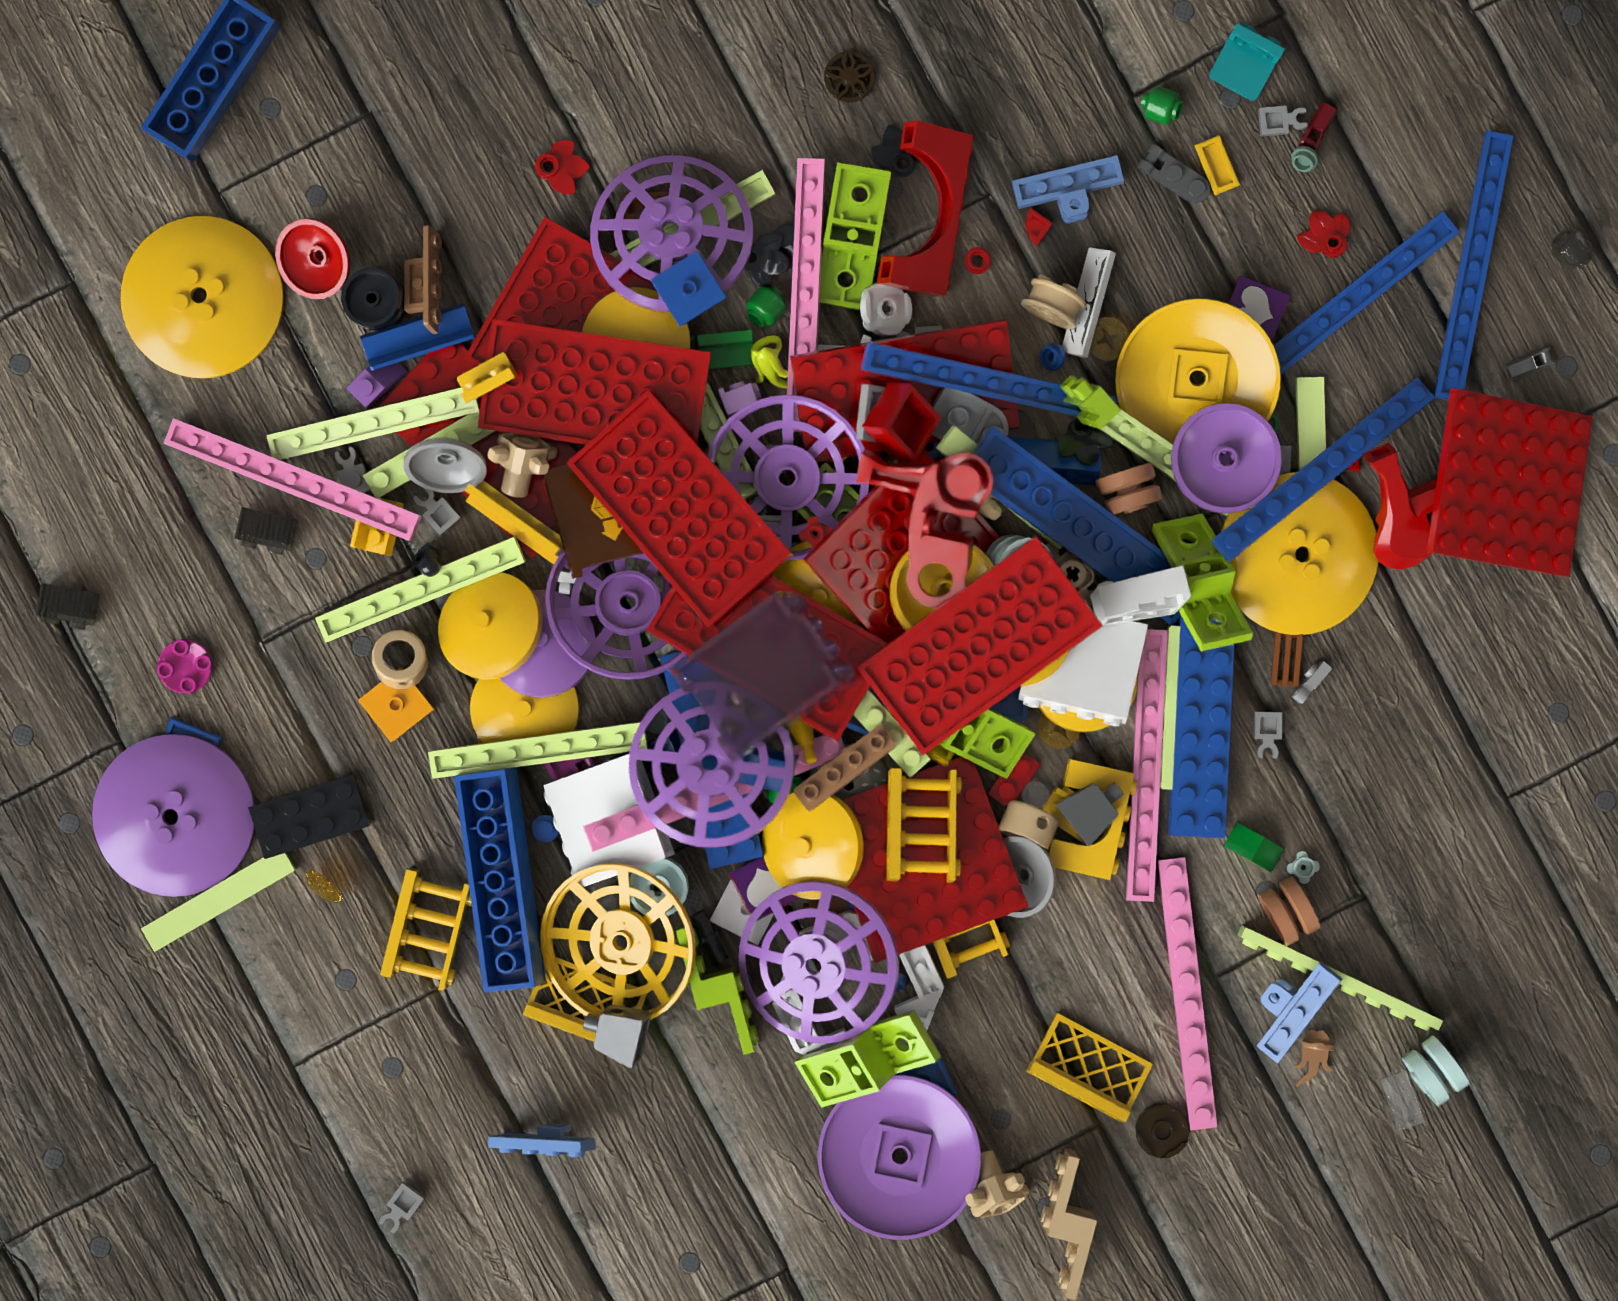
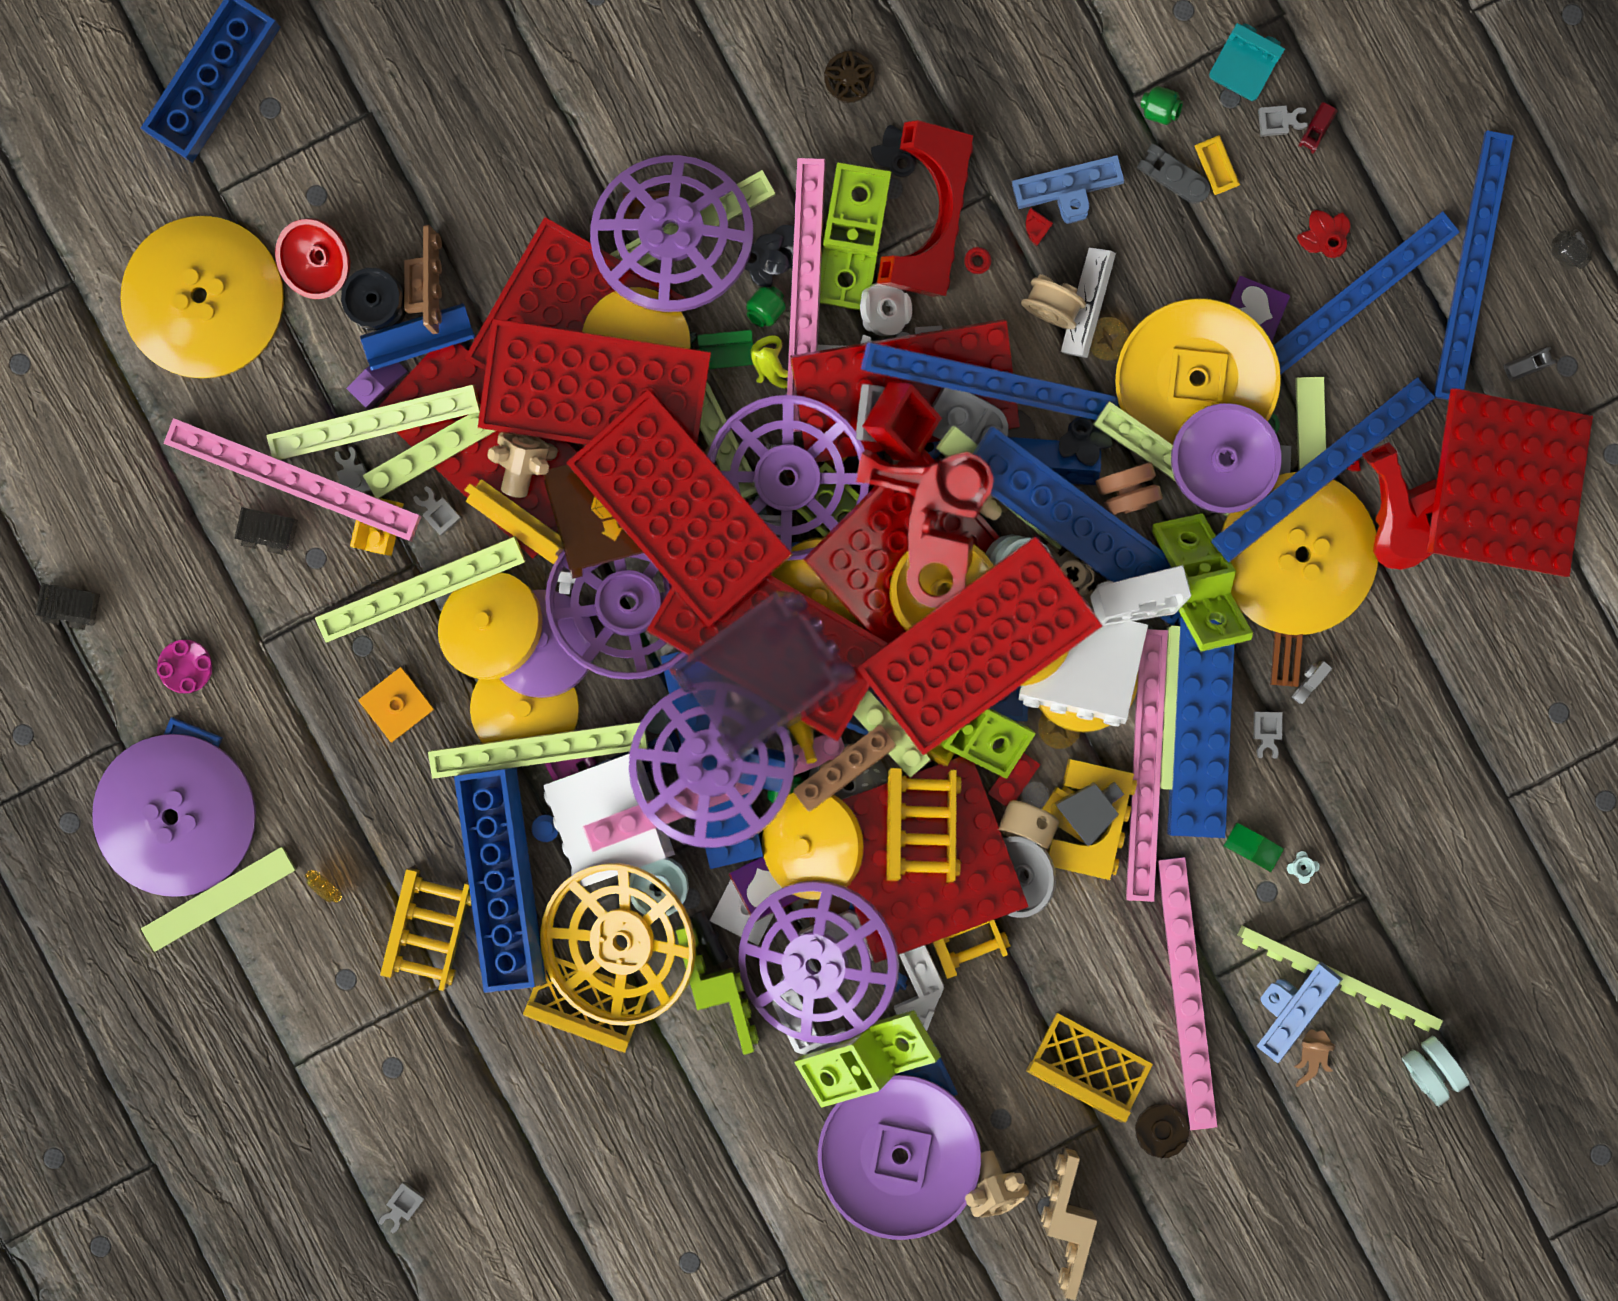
(308, 816): black plate -> none
(405, 678): tan piece -> none
(427, 560): black plate -> none
(444, 465): light grey dish -> none
(486, 377): yellow bracket -> none
(548, 1142): medium blue plate -> none
(566, 167): red plate -> none
(620, 1033): torso -> none
(688, 289): blue plate -> none
(739, 396): lavender brick -> none
(814, 525): red plate -> none
(1052, 356): blue plate -> none
(1095, 404): lime hips -> none
(1292, 909): nougat wheel -> none
(1304, 159): sand green plate -> none
(1401, 1100): clear plate -> none

